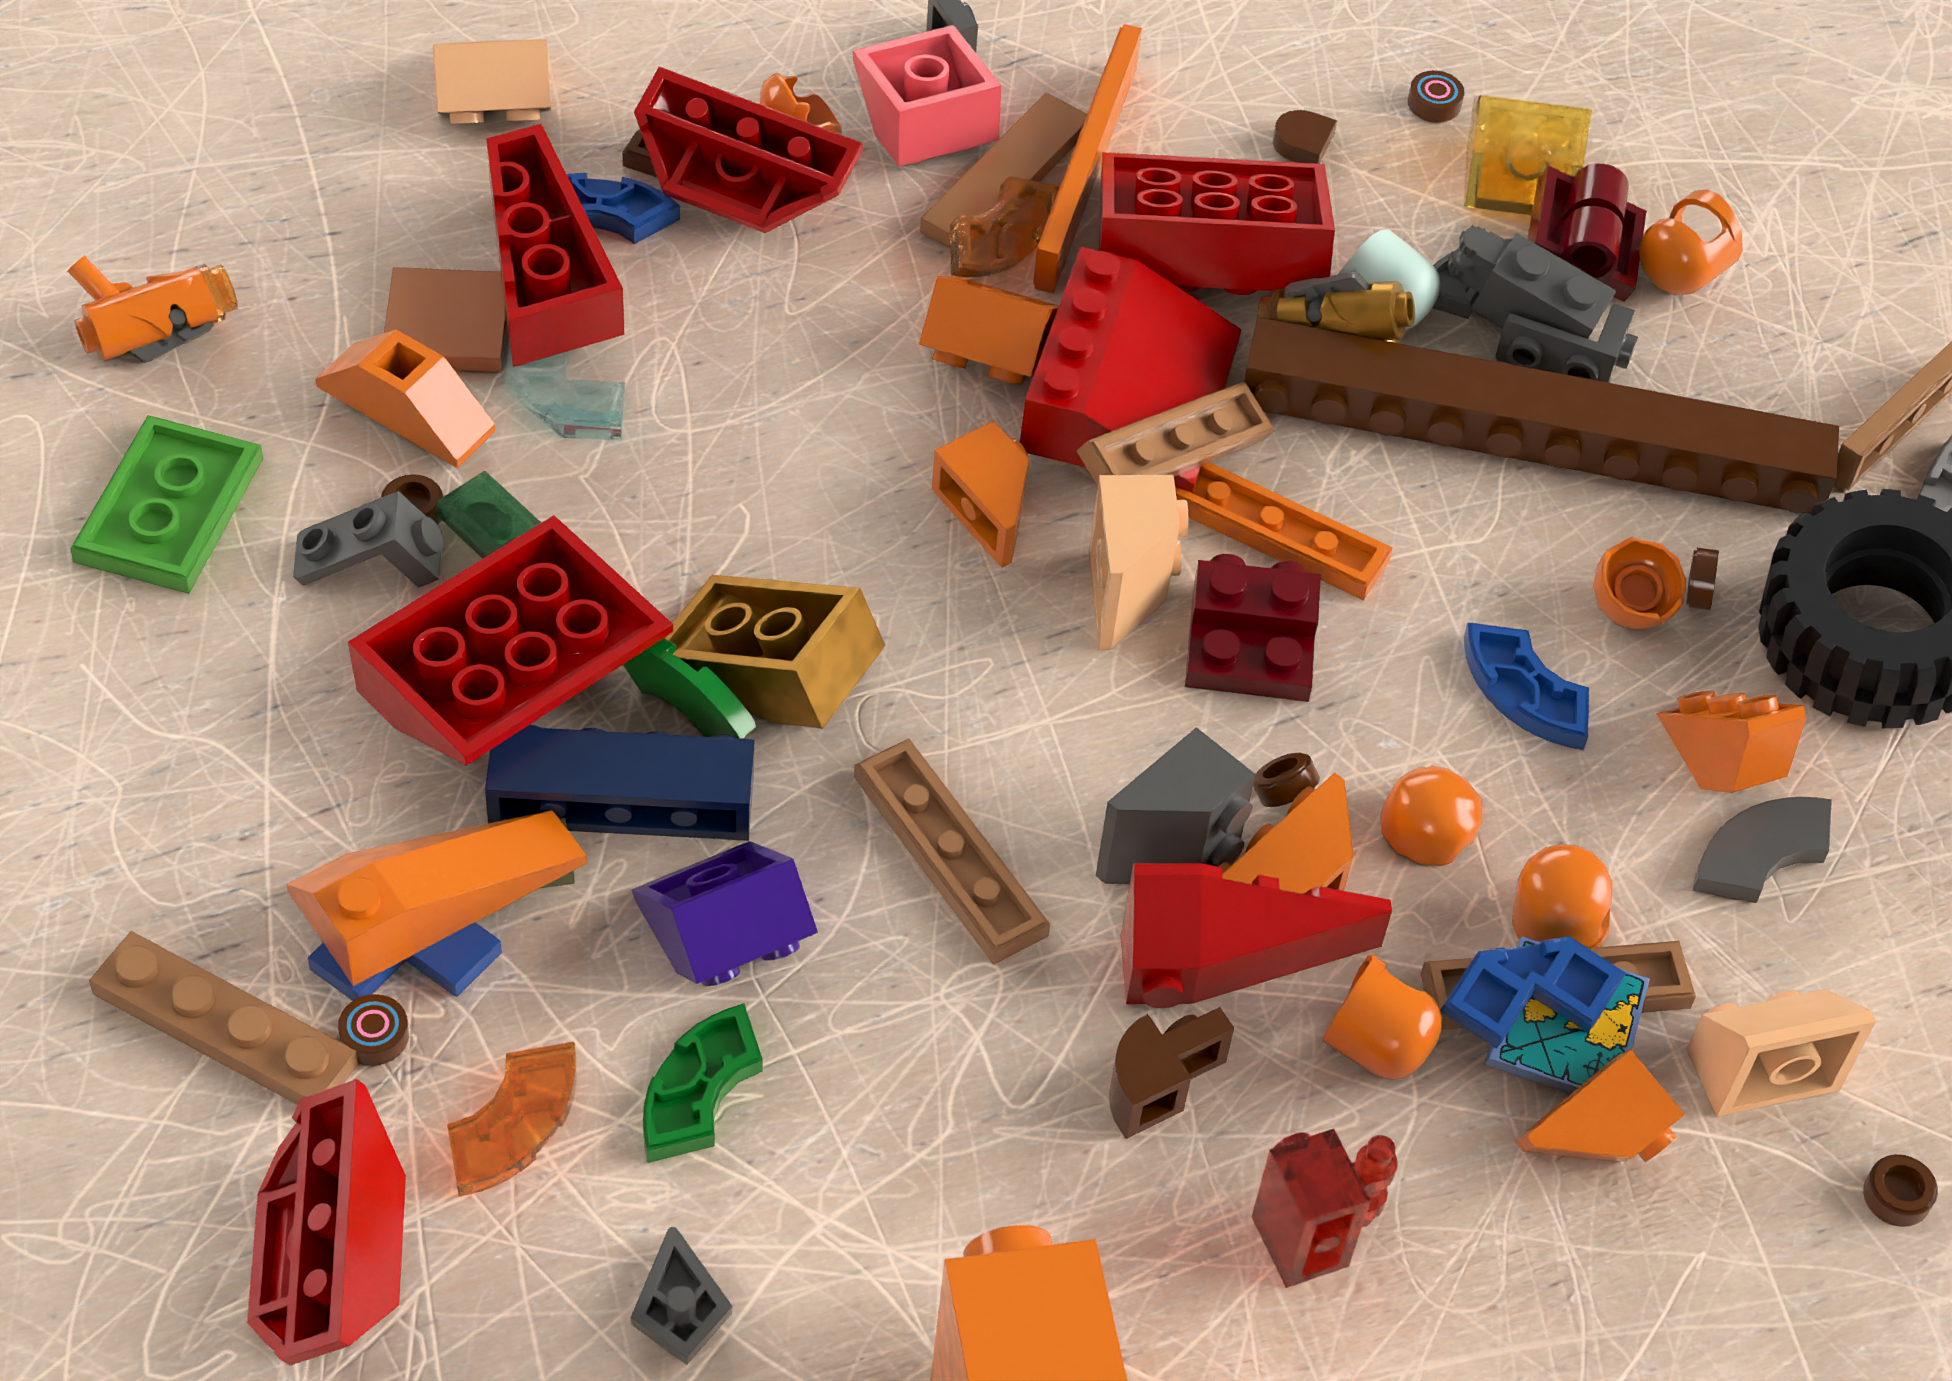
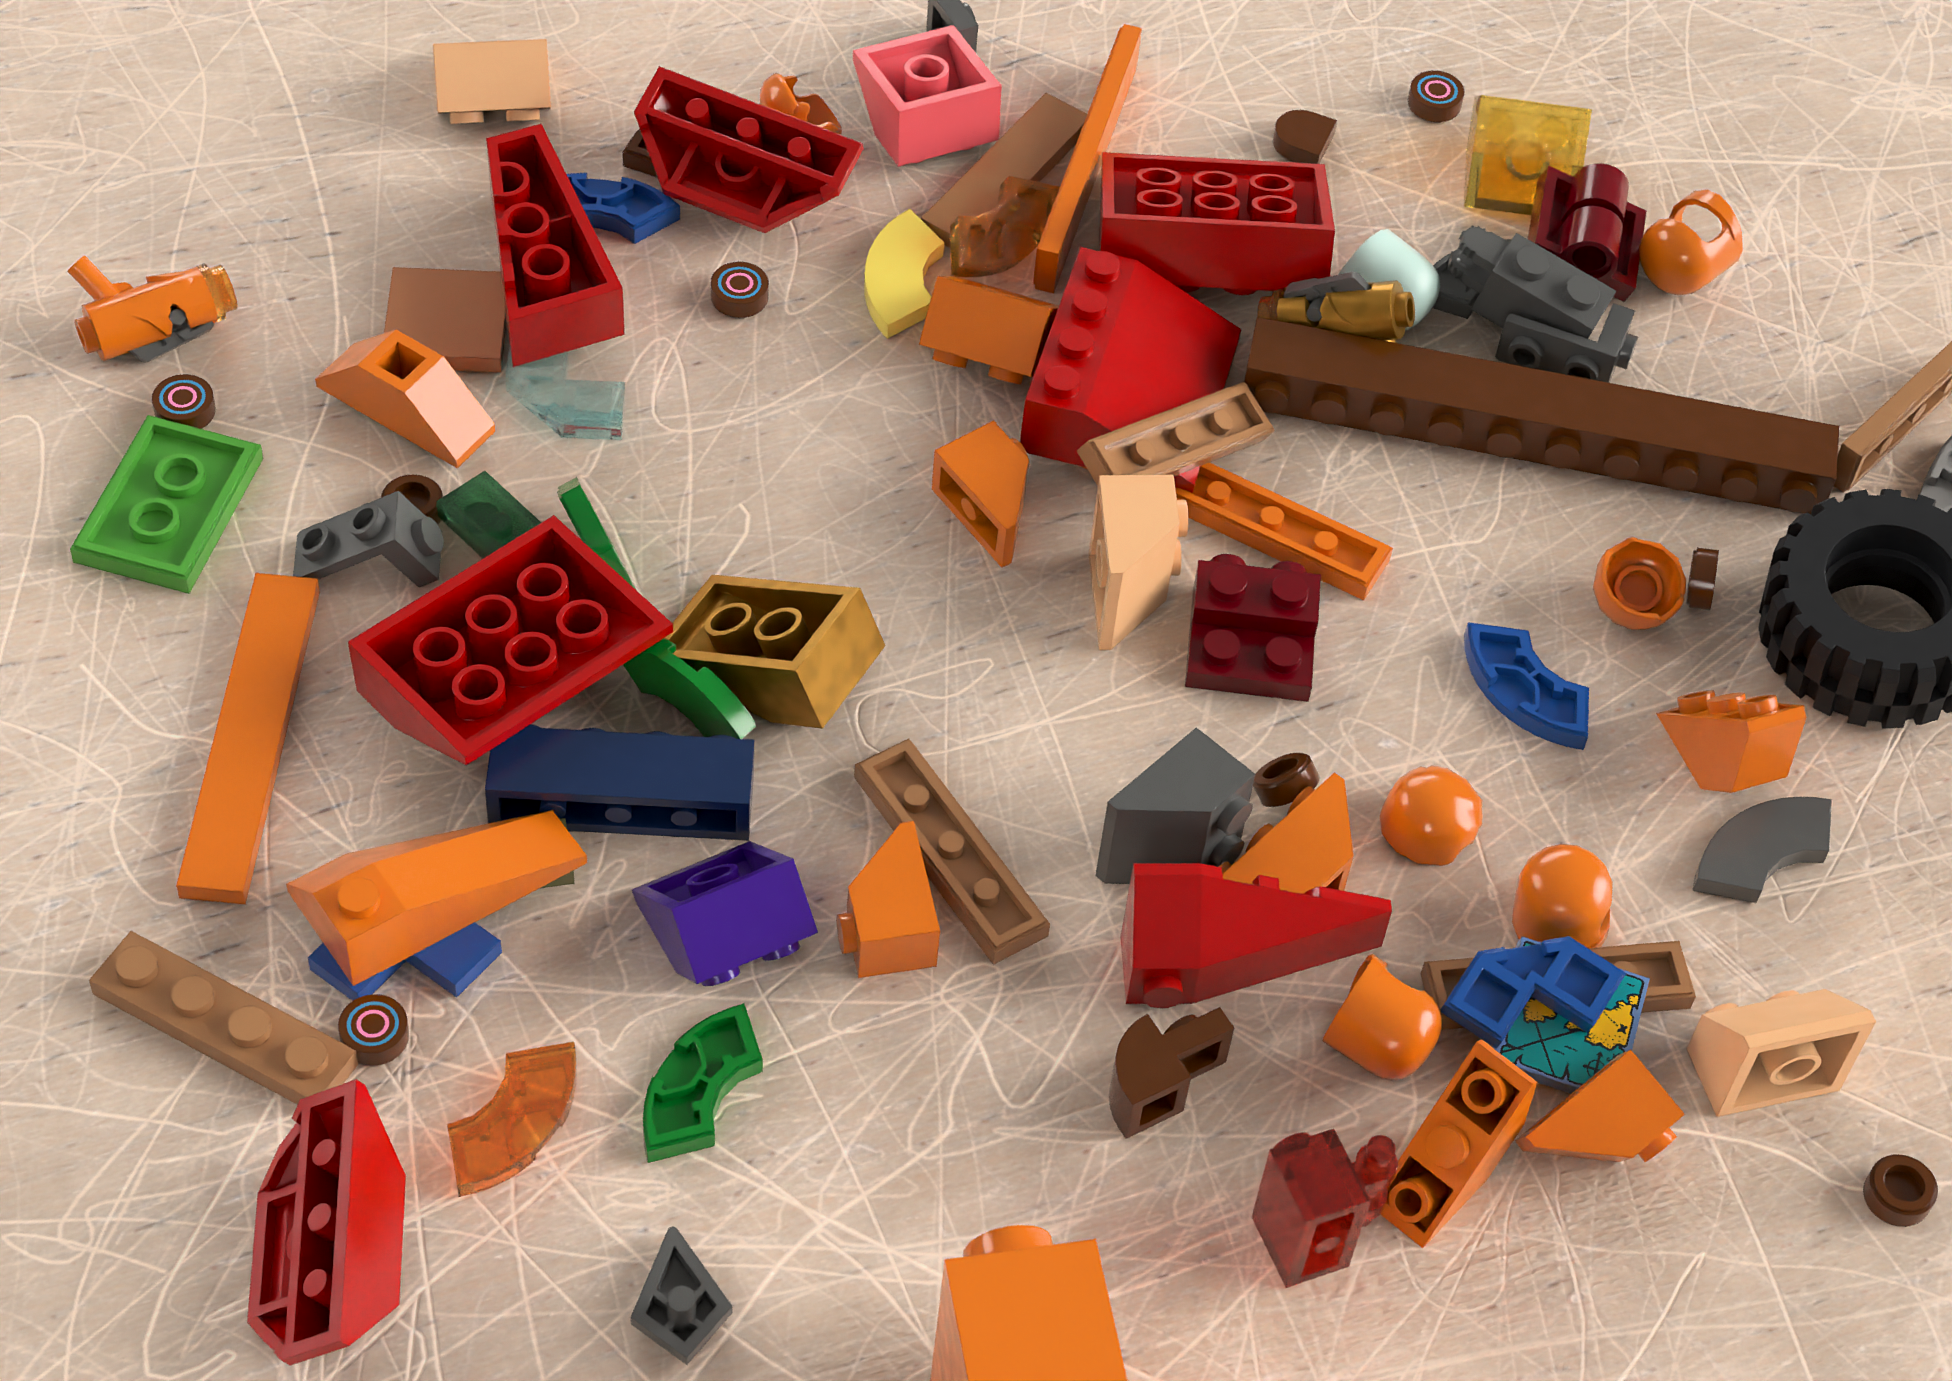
(184, 400): none -> reddish brown tile
(248, 740): none -> orange tile
(589, 525): none -> green tile
(739, 289): none -> reddish brown tile
(891, 910): none -> orange slope
(897, 272): none -> light yellow tile
(1459, 1143): none -> orange slope

